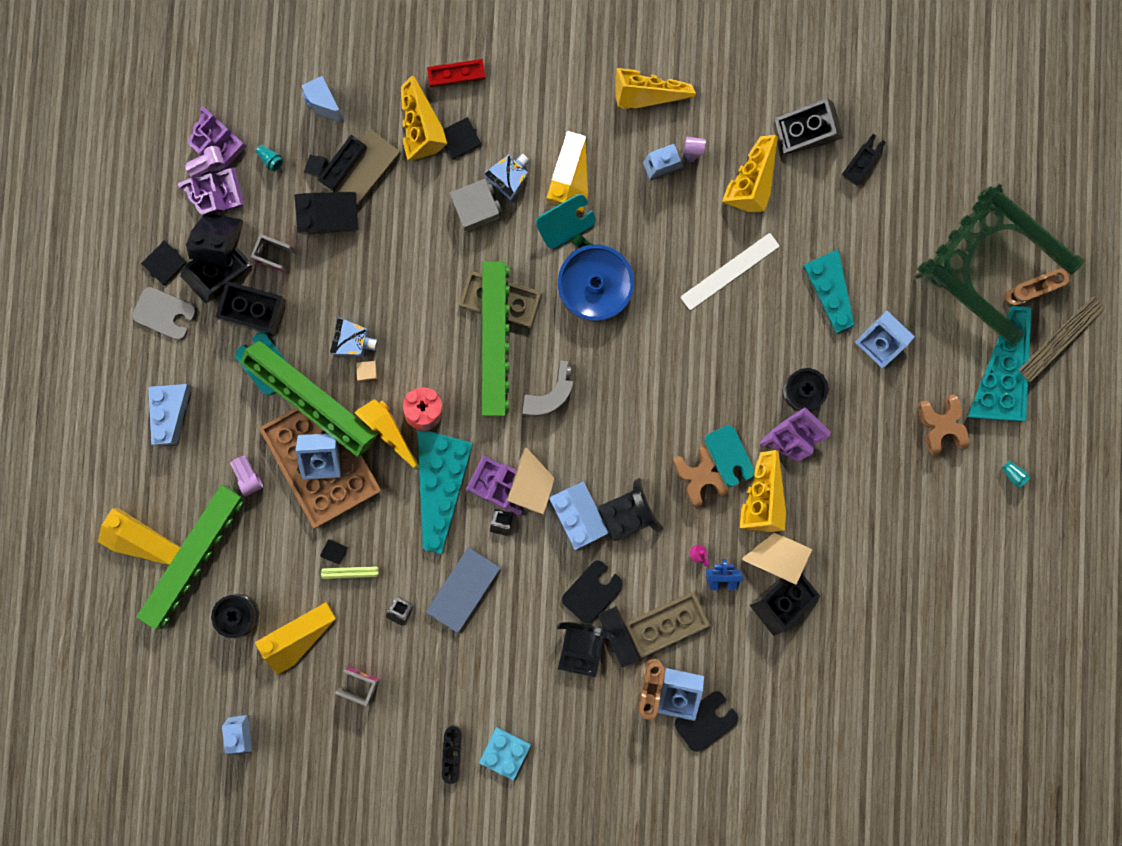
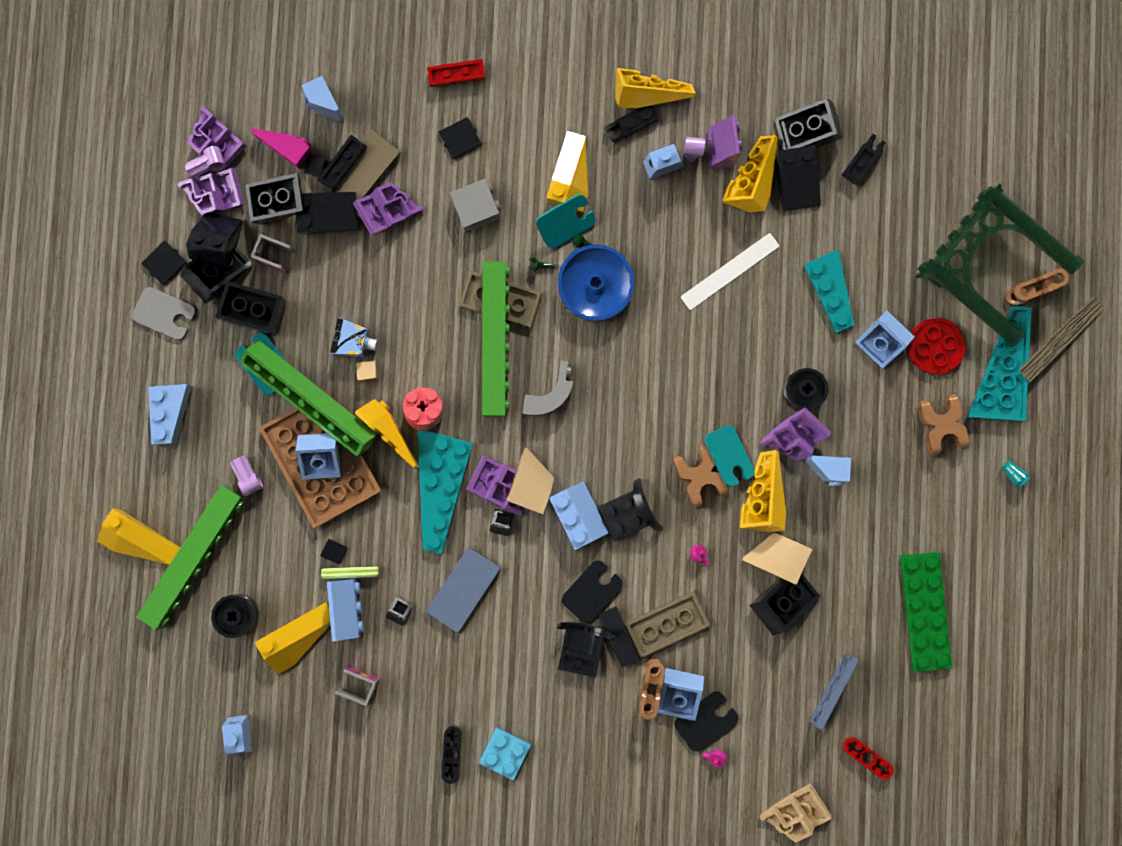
(271, 159): teal cone -> none
(274, 199): none -> black slope
(288, 146): none -> dark pink slope
(345, 609): none -> light blue slope
(385, 208): none -> medium lavender slope
(423, 129): yellow wedge -> none
(508, 175): light blue torso -> none
(540, 265): none -> dark green hand
(632, 122): none -> black hinge
(716, 758): none -> dark pink piece
(723, 143): none -> medium lavender slope
(724, 573): blue hips -> none
(798, 177): none -> black slope
(798, 813): none -> tan slope
(831, 469): none -> light blue slope
(833, 691): none -> sand blue tile
(859, 745): none -> red beam
(925, 611): none -> green plate
(936, 346): none -> red tile

